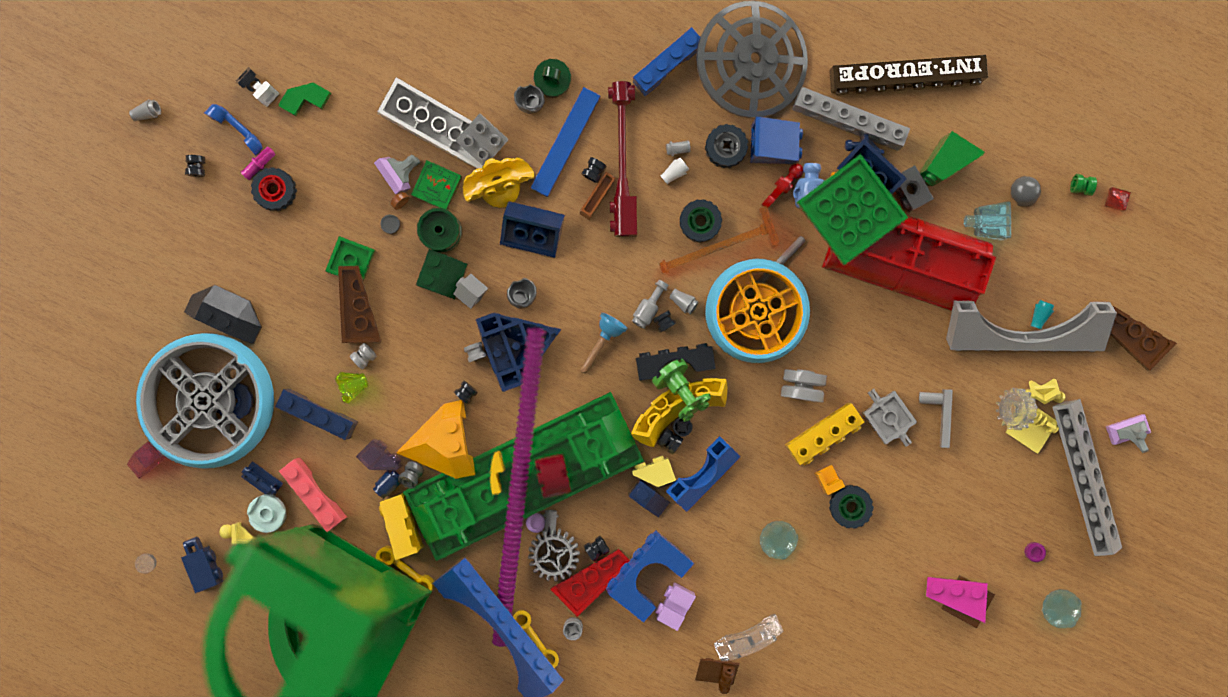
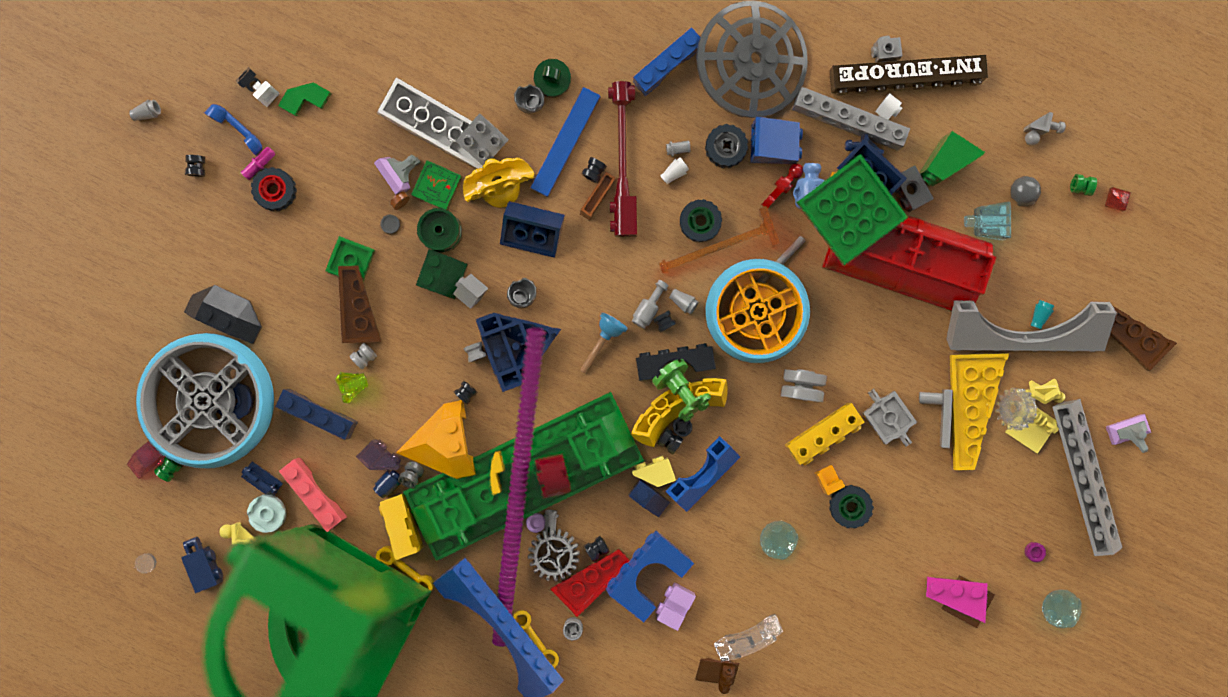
(167, 469): none -> green wheel
(887, 49): none -> light grey brick
(889, 107): none -> white plate
(974, 389): none -> yellow wing
(1041, 127): none -> light grey piece

